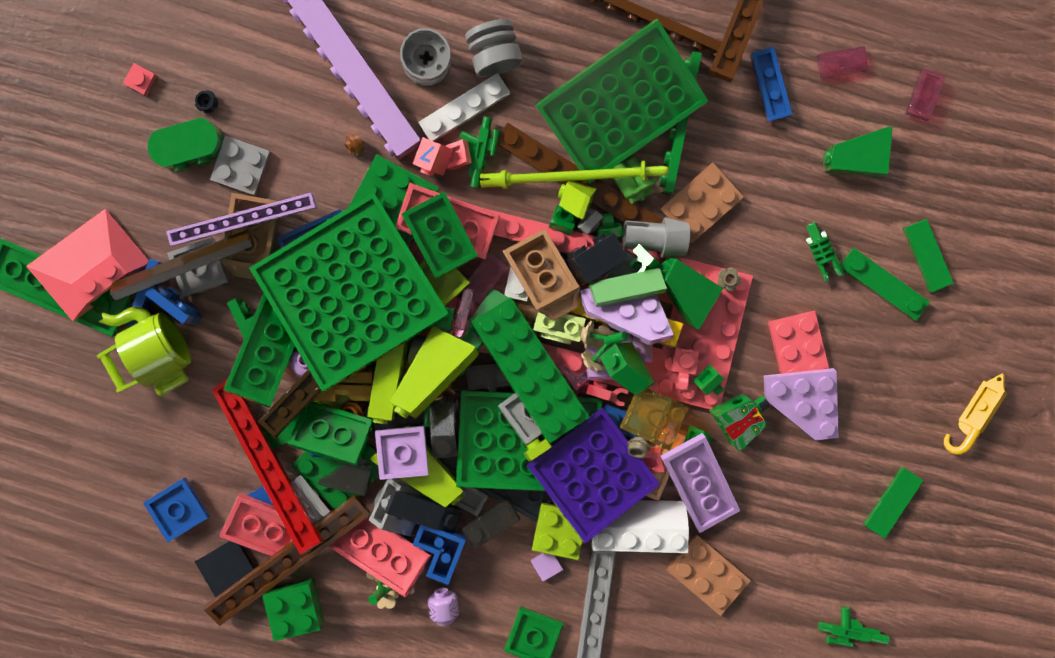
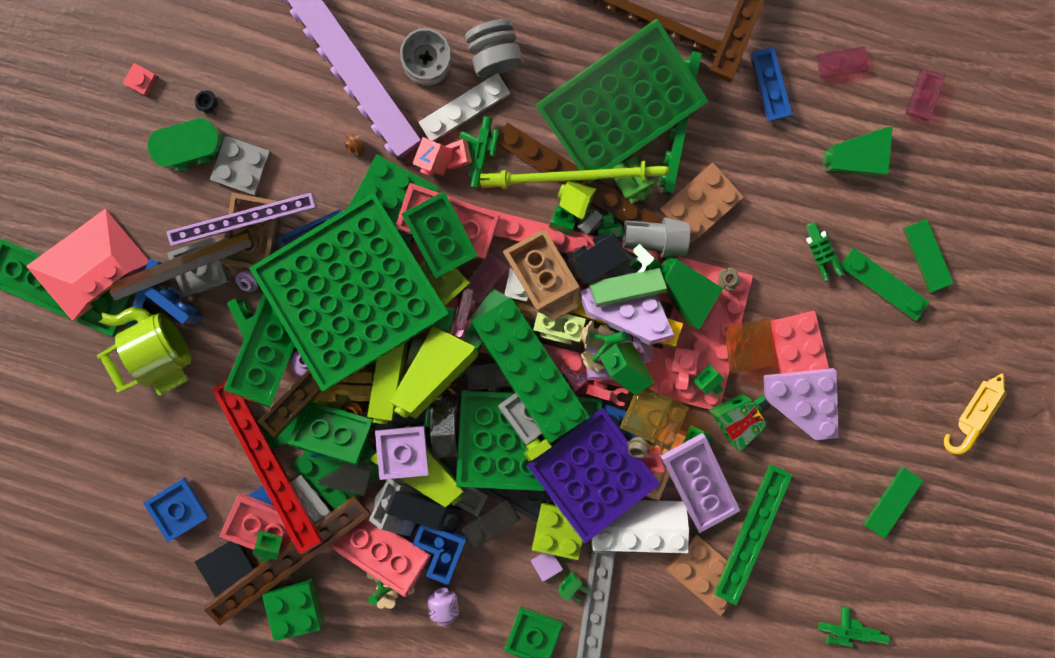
(246, 281): none -> lavender plate
(267, 546): none -> green tile
(570, 586): none -> green tile
(749, 345): none -> clear orange plate
(752, 534): none -> green plate

